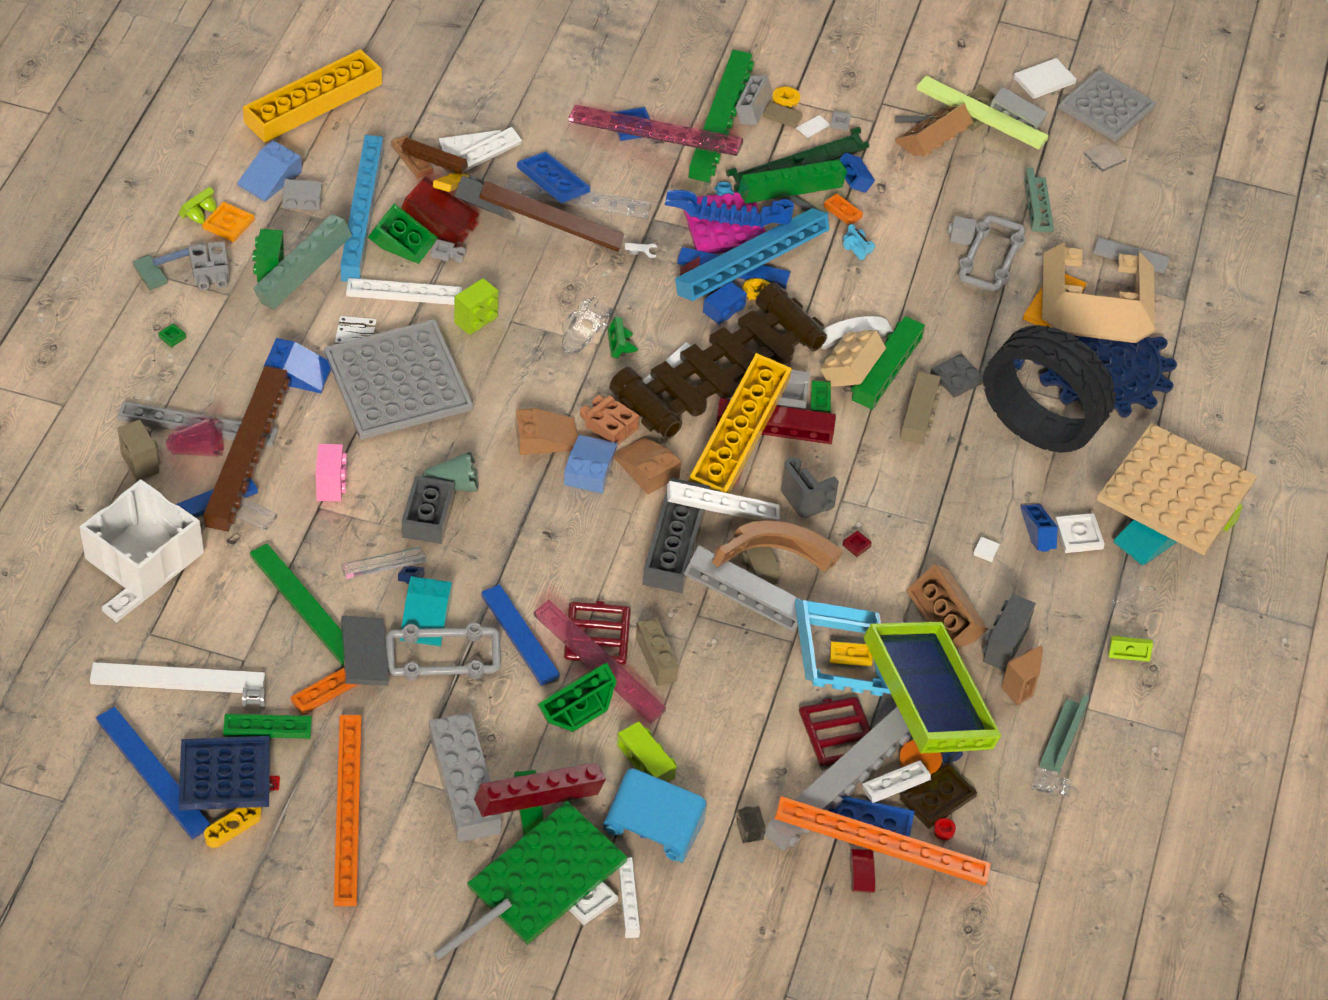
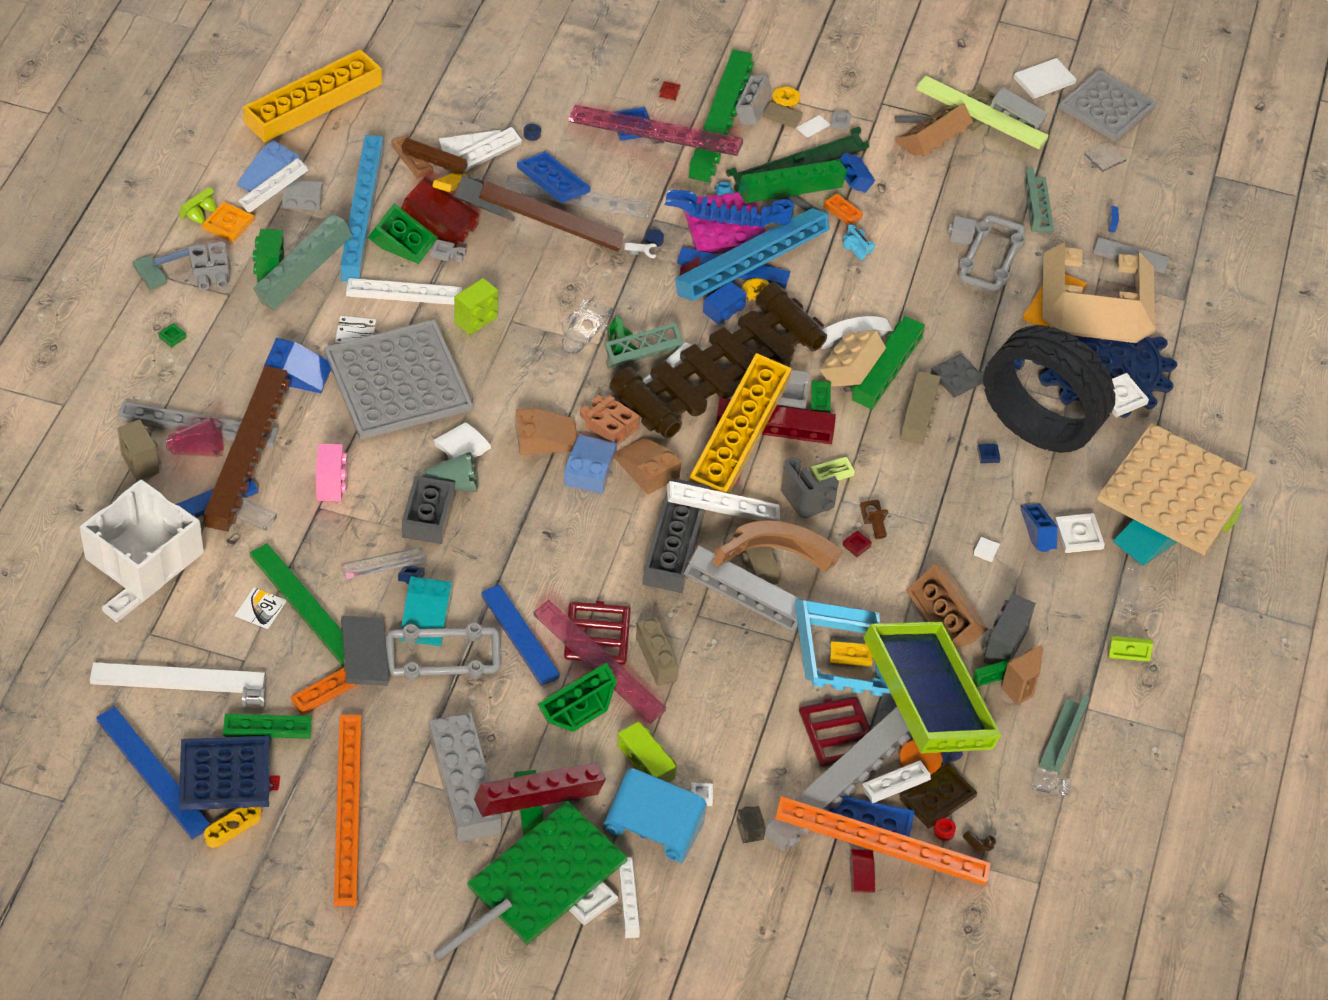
(260, 608): none -> sticker
(273, 185): none -> white tile
(462, 440): none -> white slope
(532, 132): none -> dark blue tile
(644, 352): none -> sand green fence
(654, 236): none -> dark blue tile
(669, 90): none -> clear red tile
(704, 790): none -> white tile
(840, 473): none -> yellowish green tile
(875, 517): none -> reddish brown bracket
(979, 844): none -> dark brown arm
(988, 453): none -> dark blue tile
(990, 673): none -> green tile
(1113, 219): none -> blue tile
(1127, 395): none -> white plate

